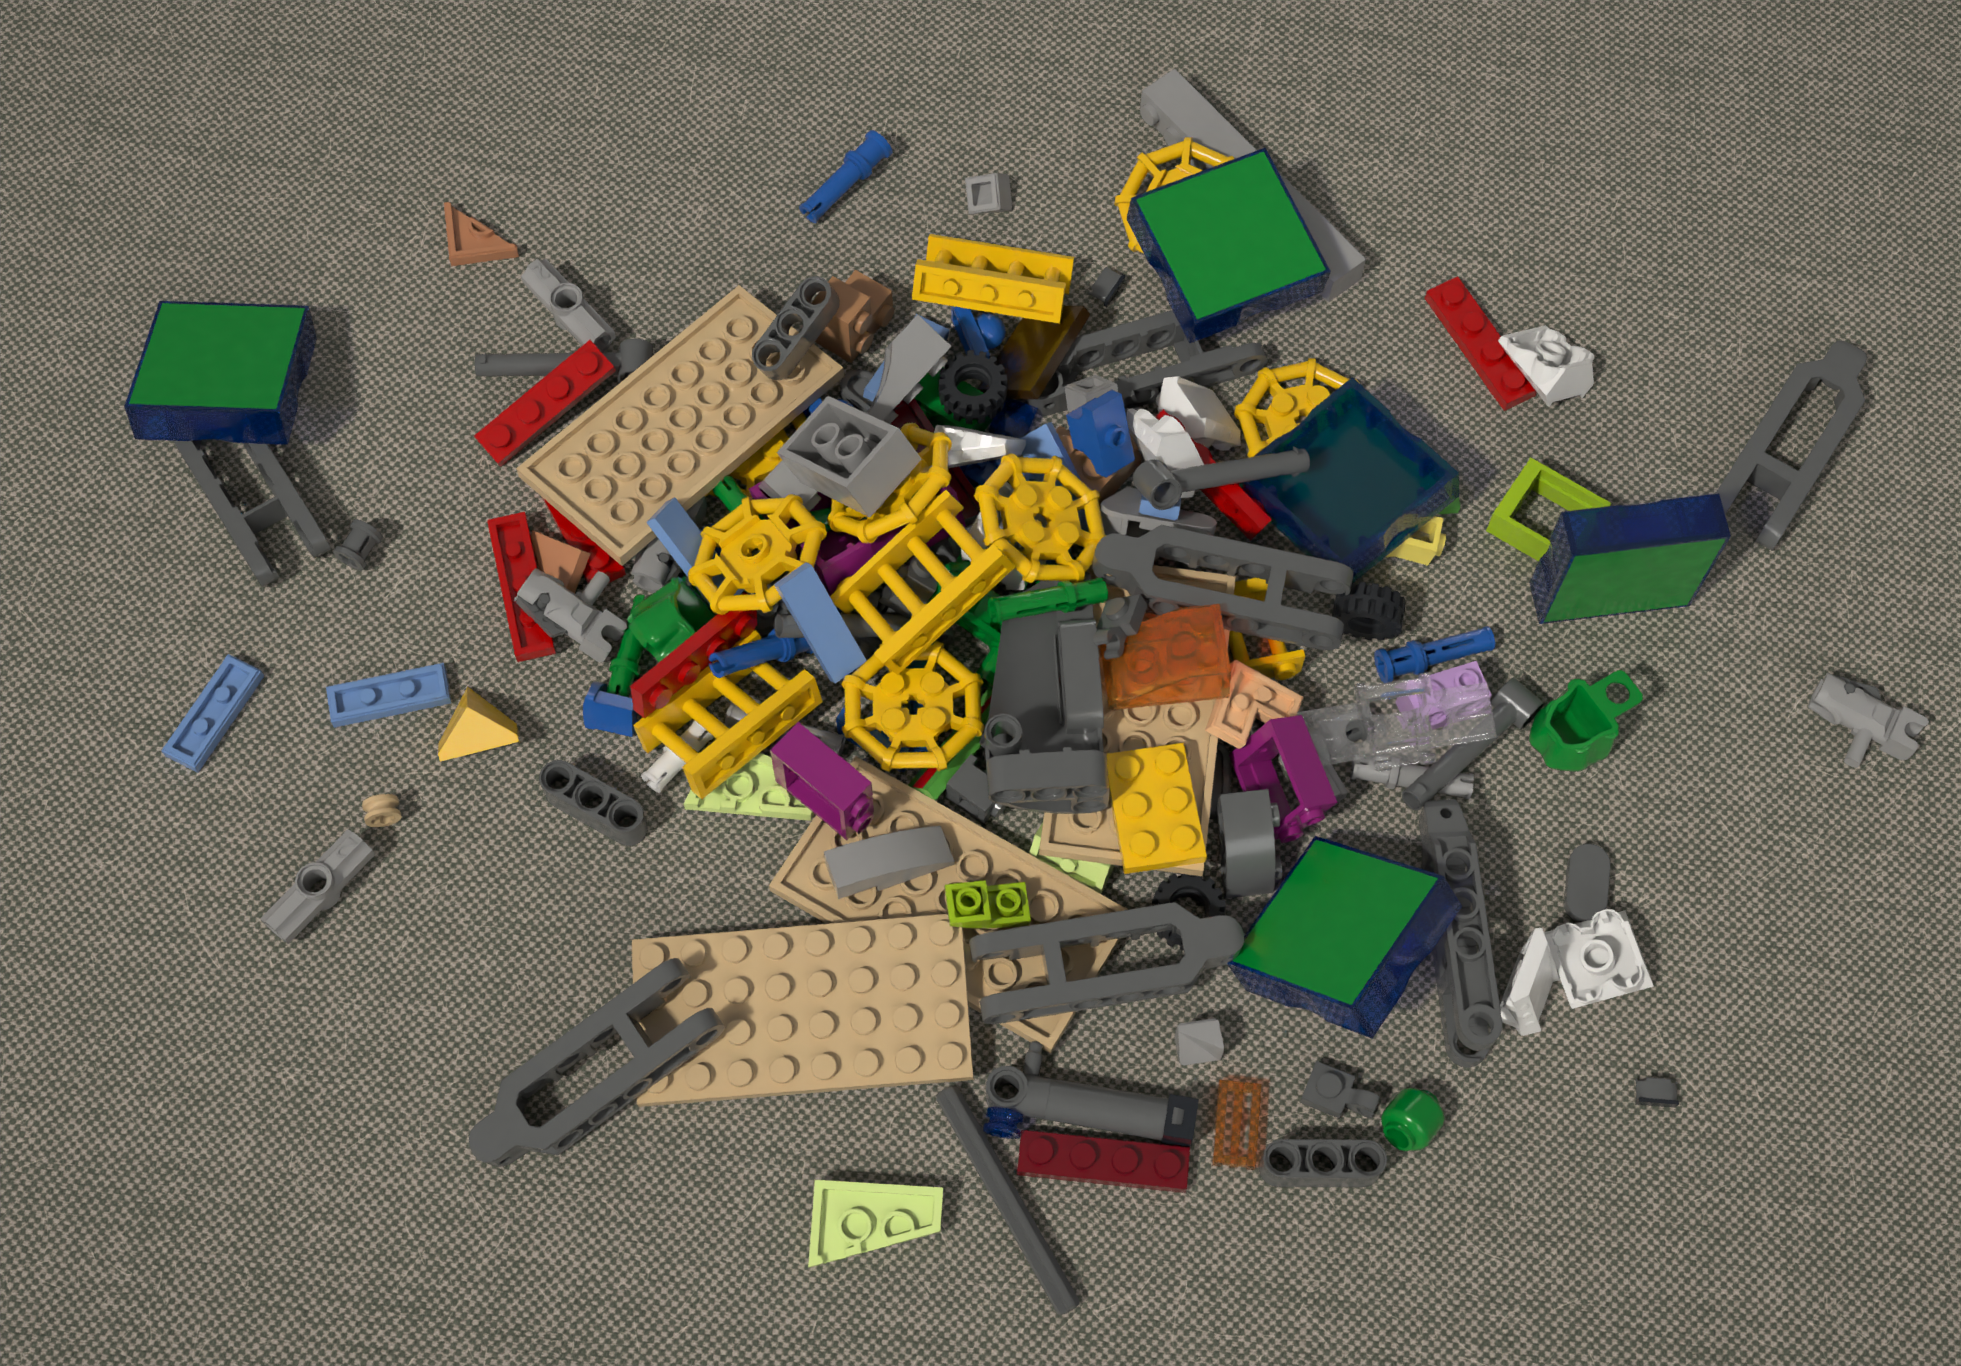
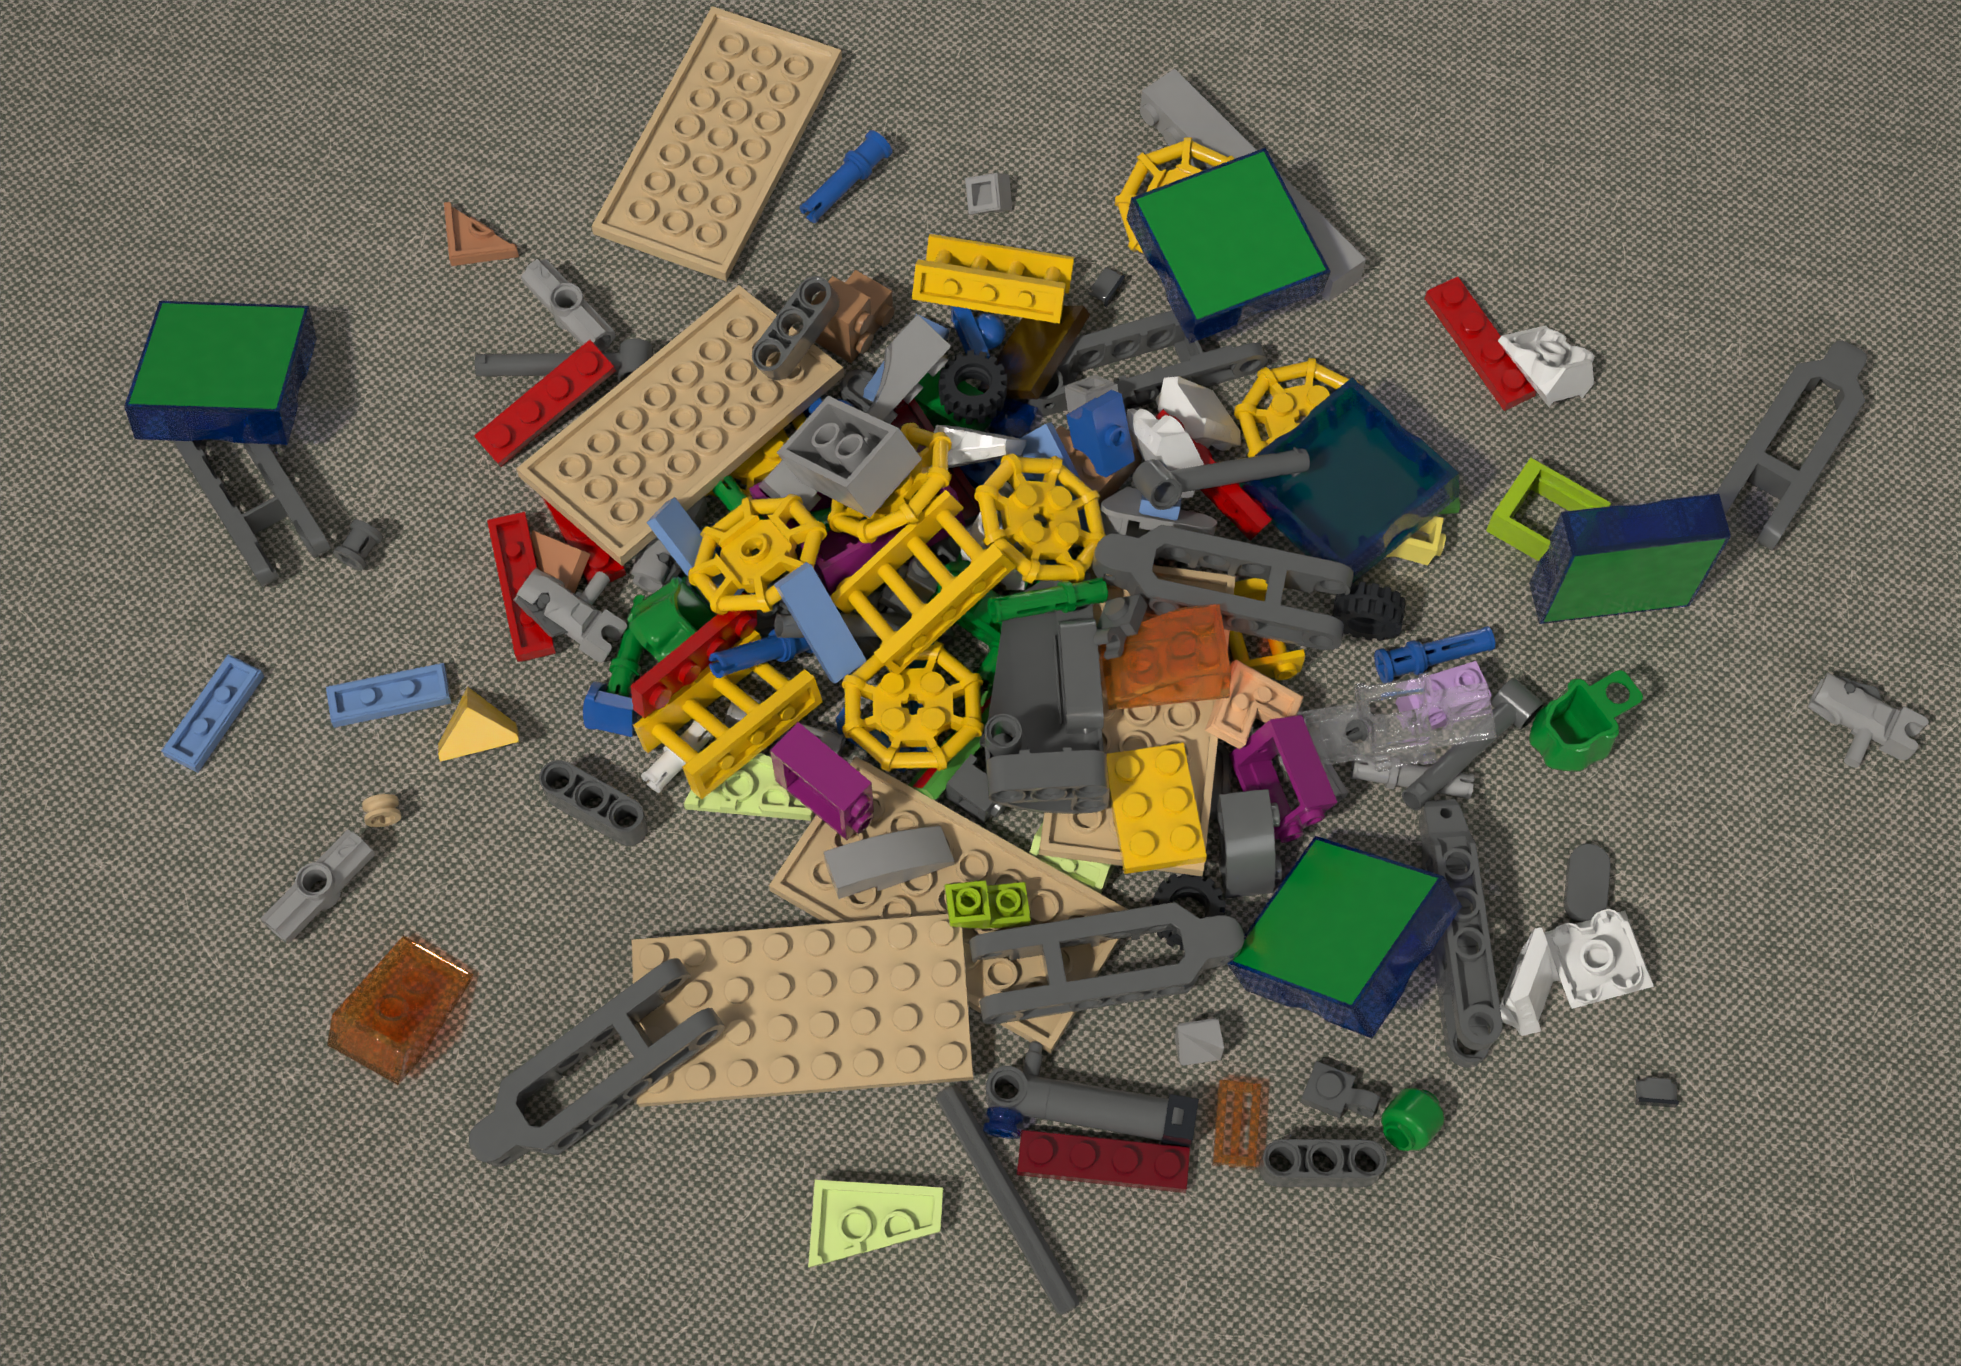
(398, 1010): none -> clear orange slope
(717, 143): none -> tan plate

